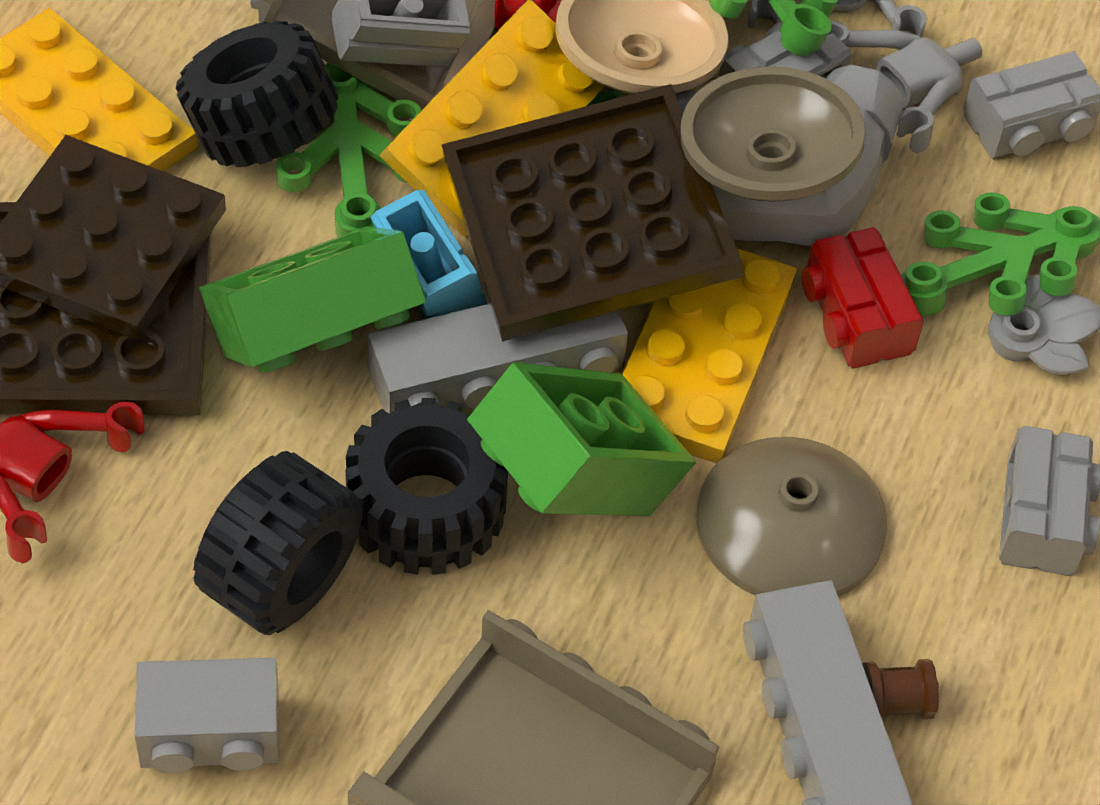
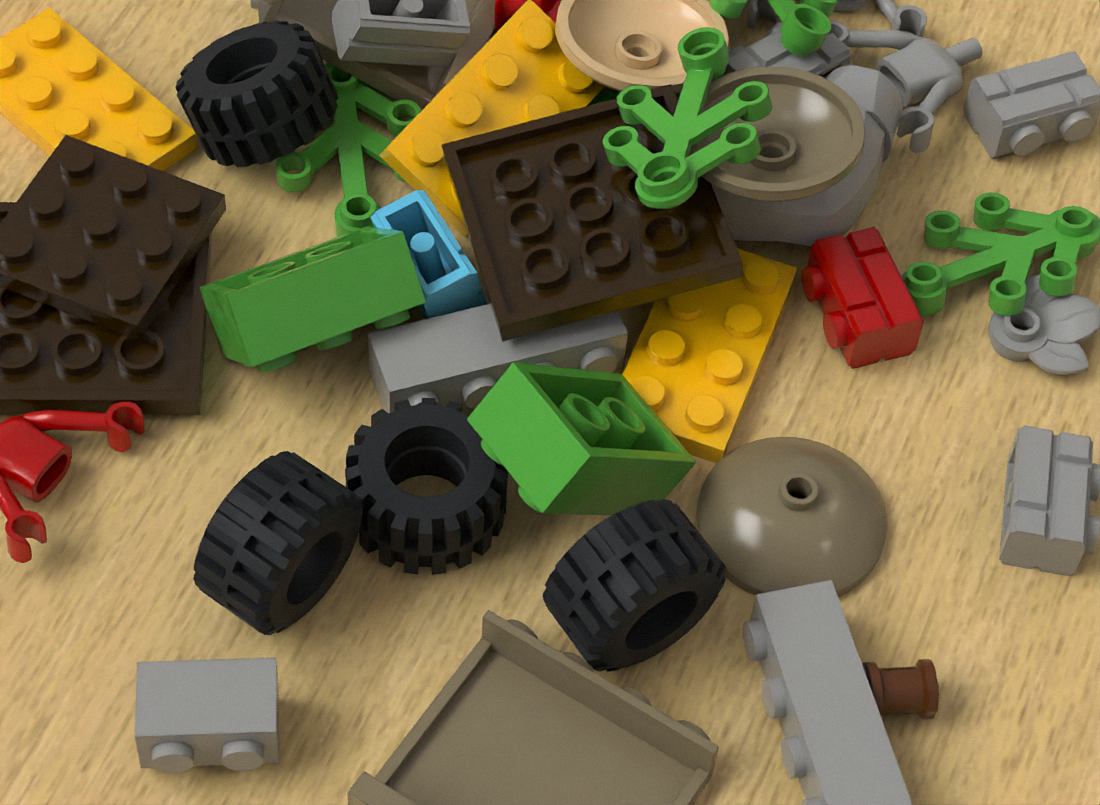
(634, 585): none -> black tyre
(673, 175): none -> bright green plant

